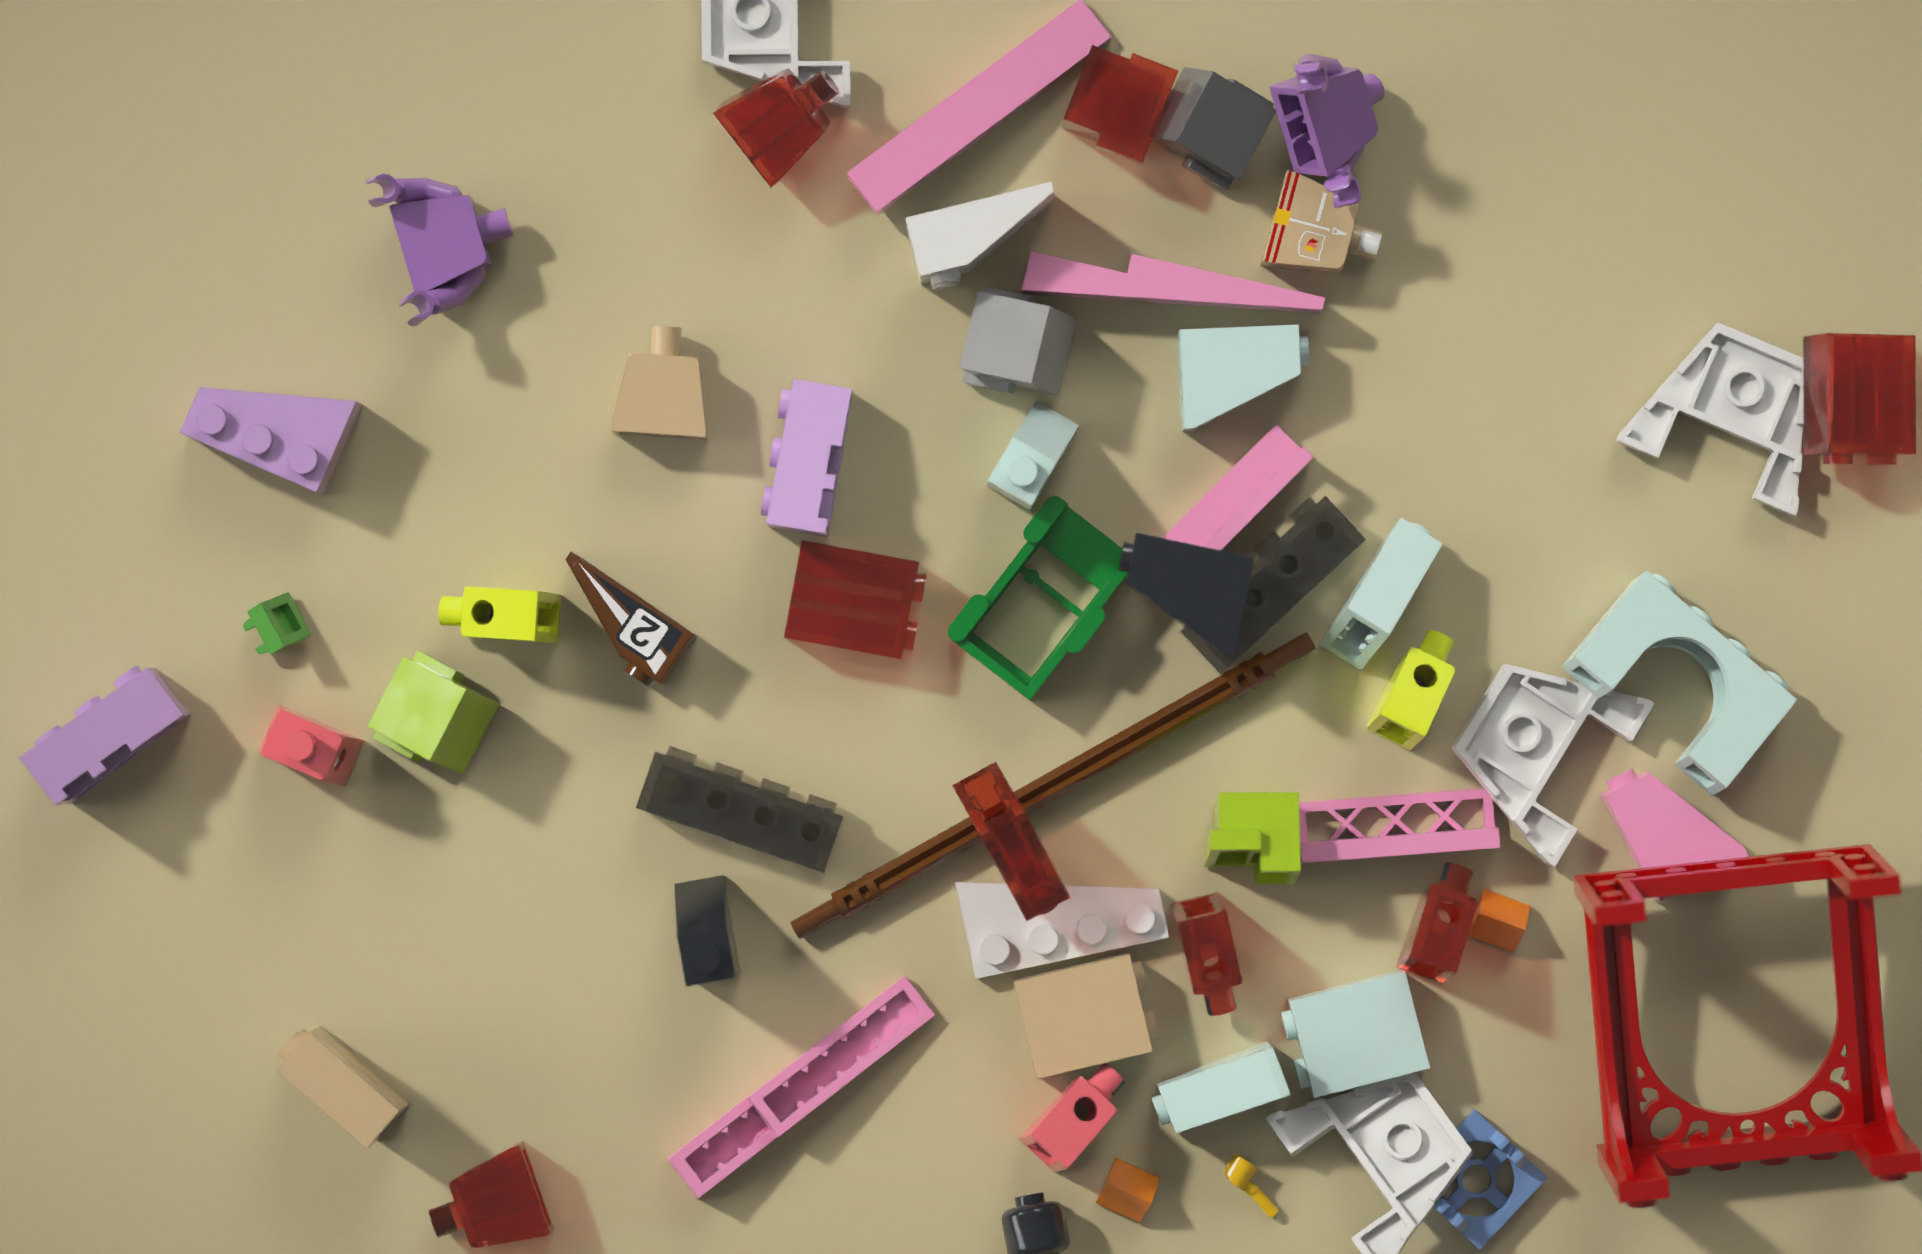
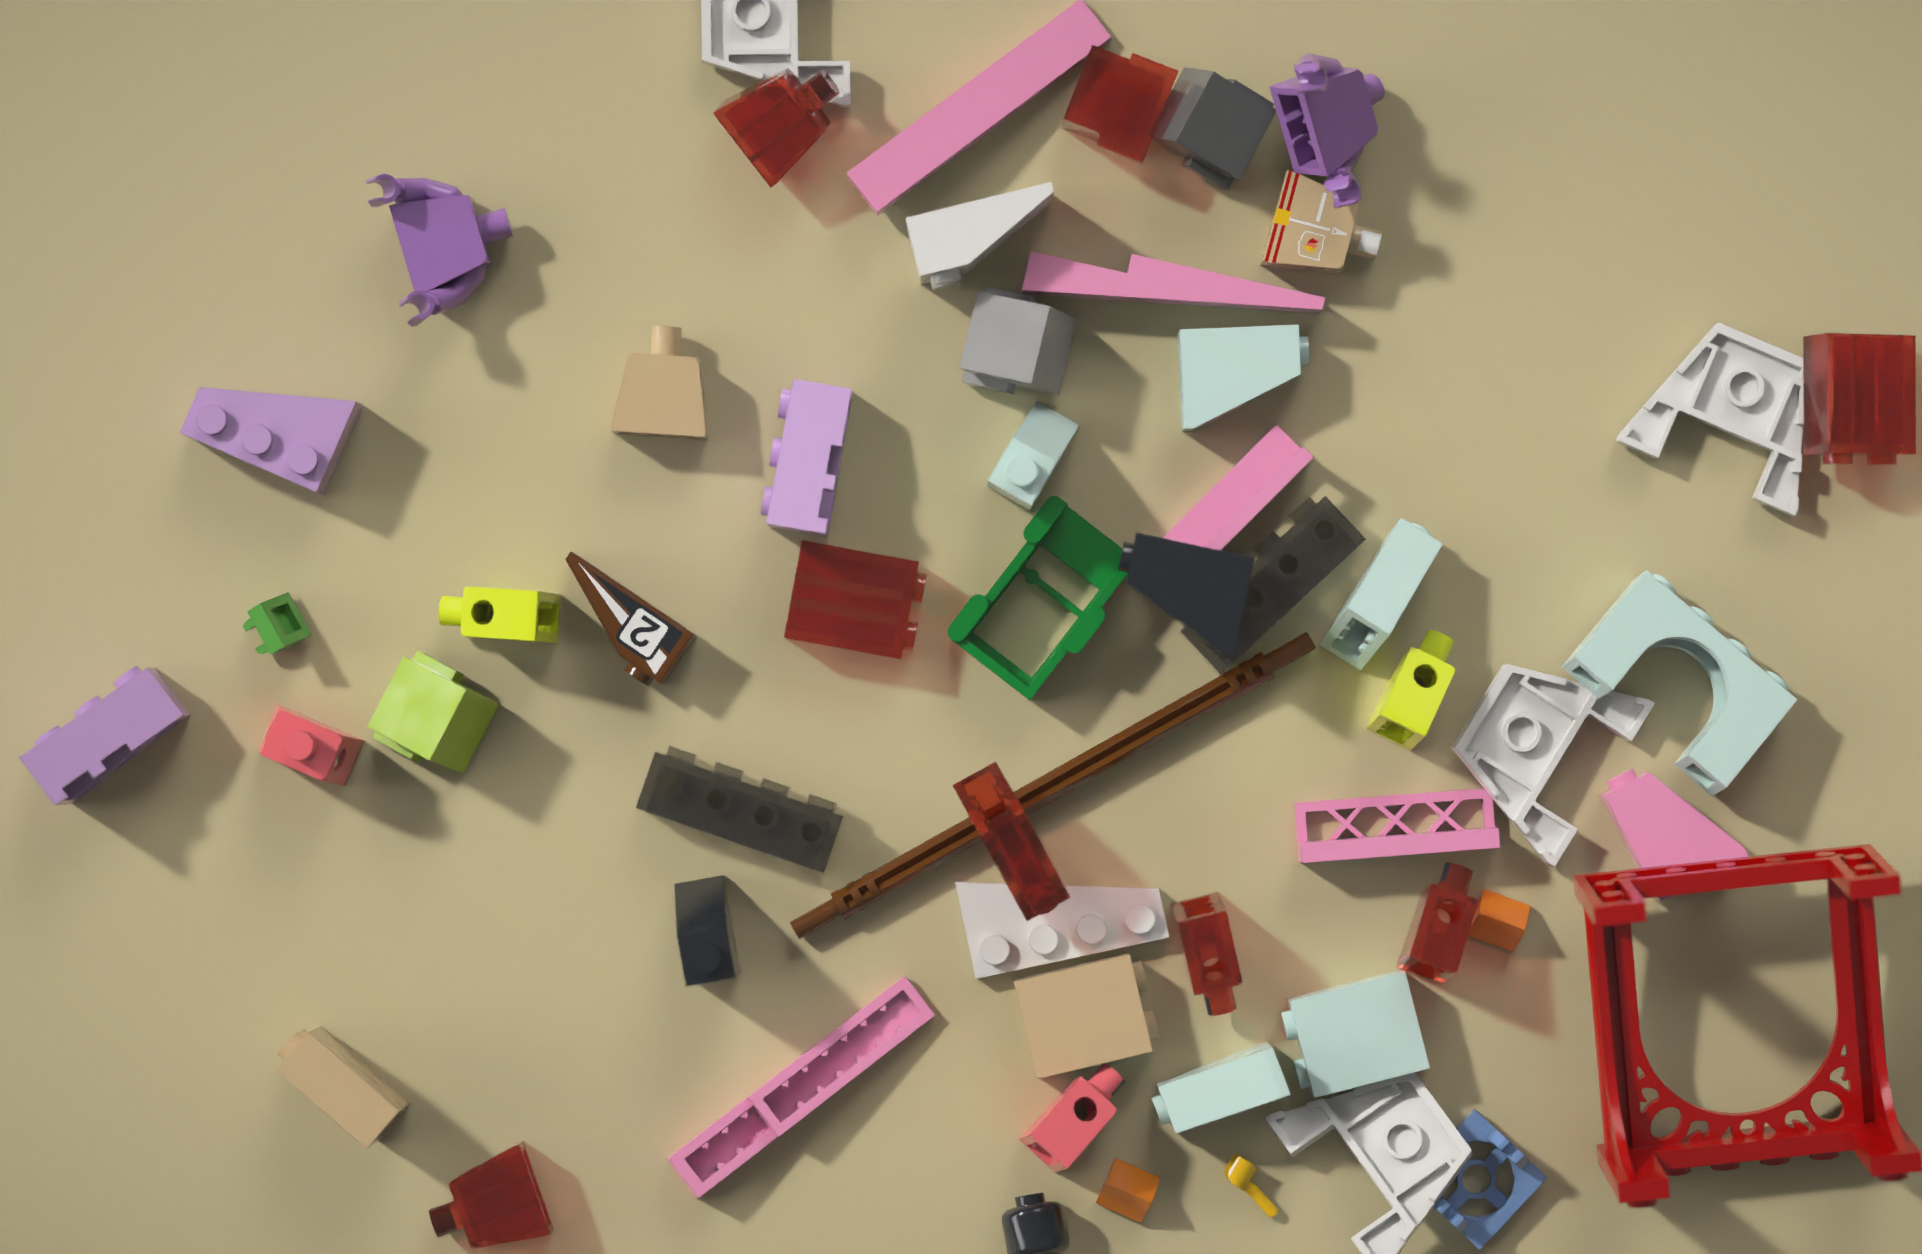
(1257, 833): lime plate -> none

